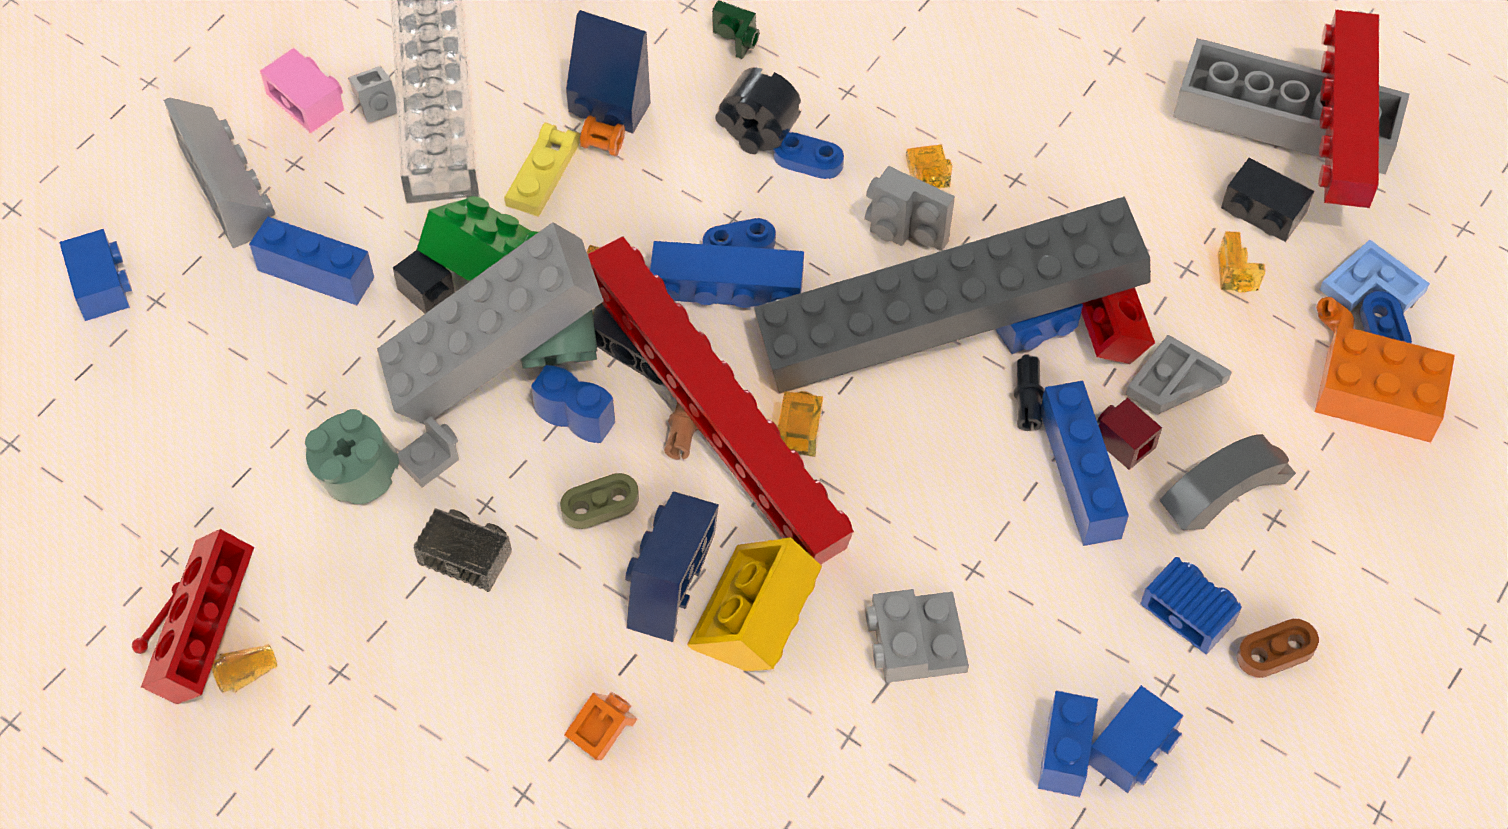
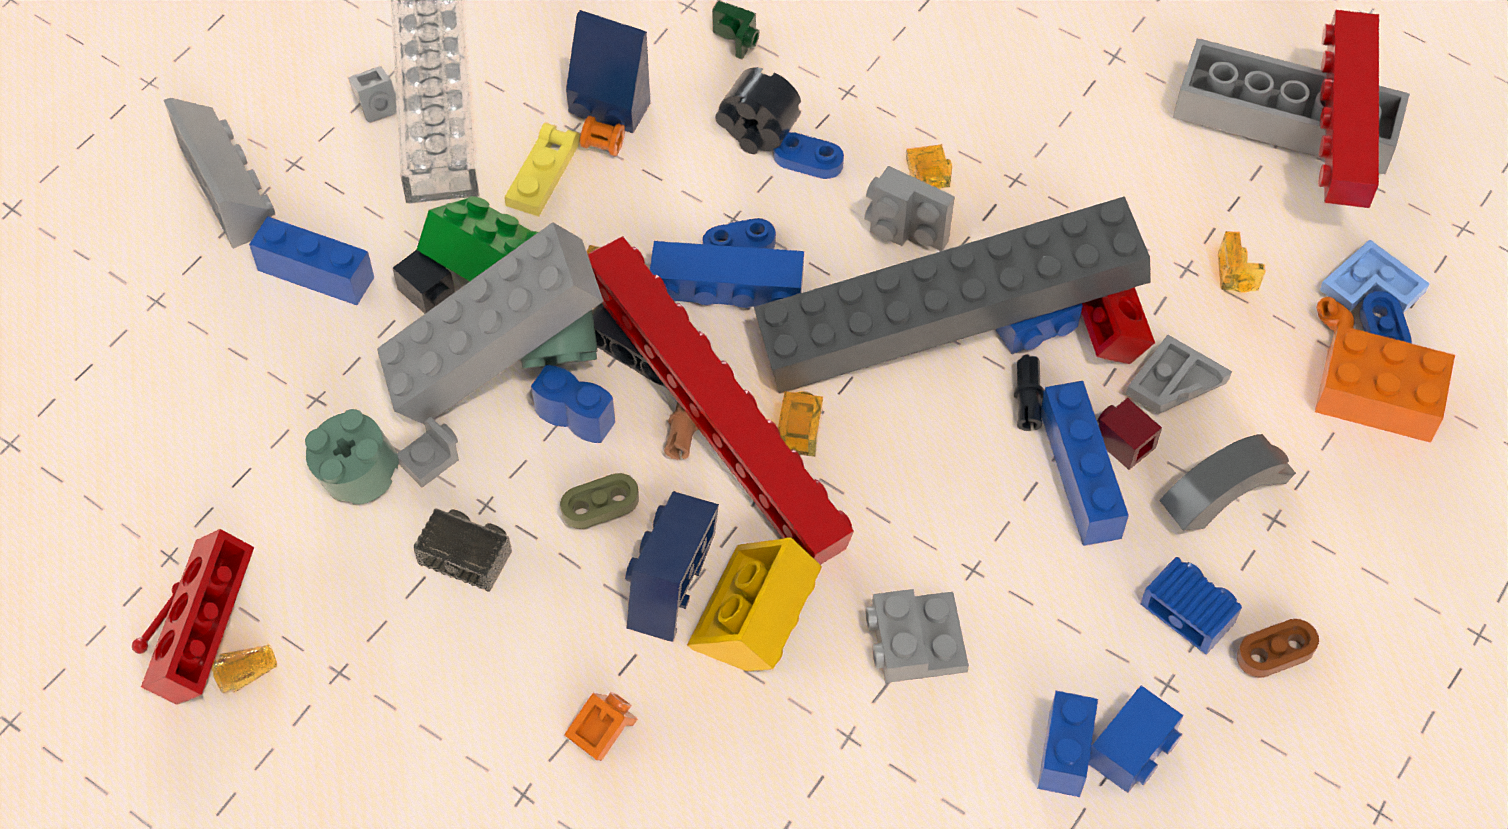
(95, 274): blue brick -> none
(303, 89): bright pink brick -> none
(1267, 199): black brick -> none

